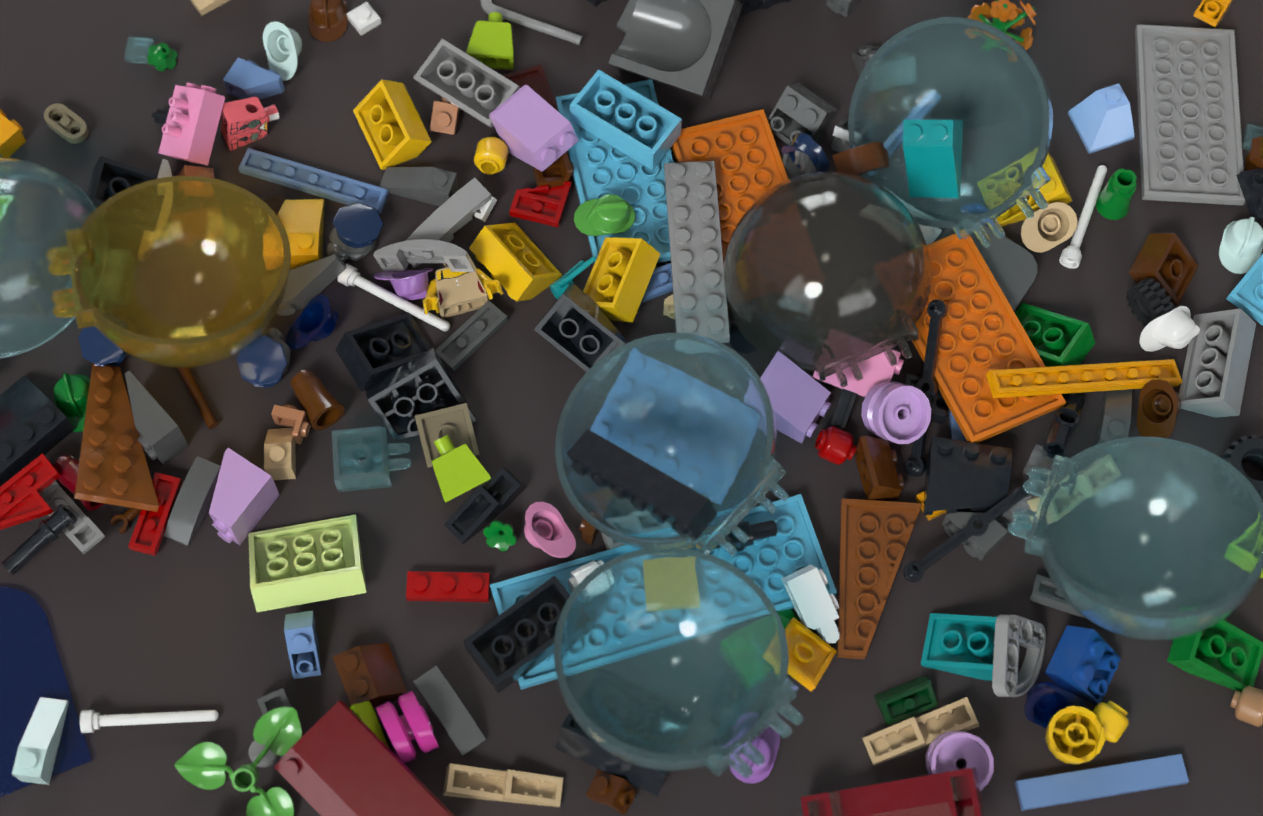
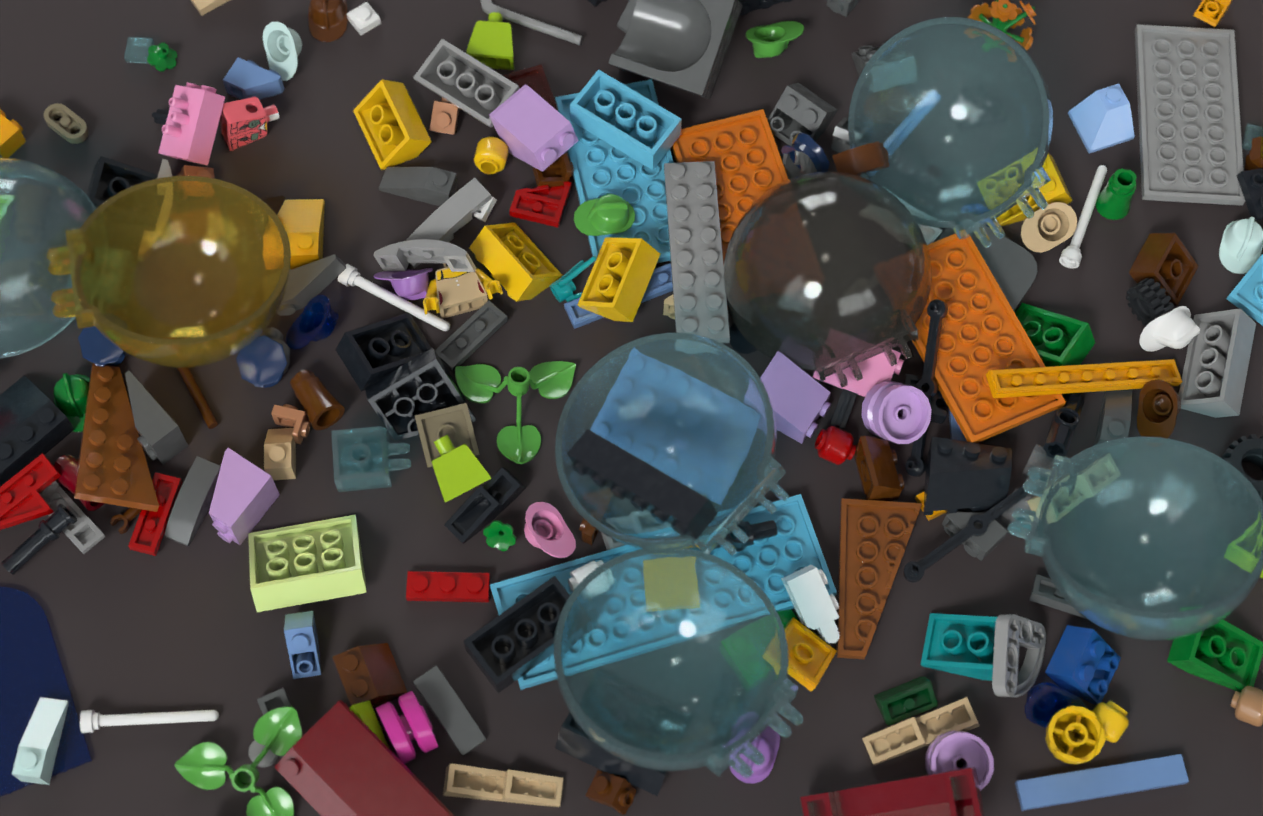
(312, 180): medium blue tile -> none
(354, 232): dark blue piece -> none
(481, 380): none -> bright green plant
(579, 328): black slope -> none
(773, 38): none -> bright green piece
(933, 157): teal slope -> none

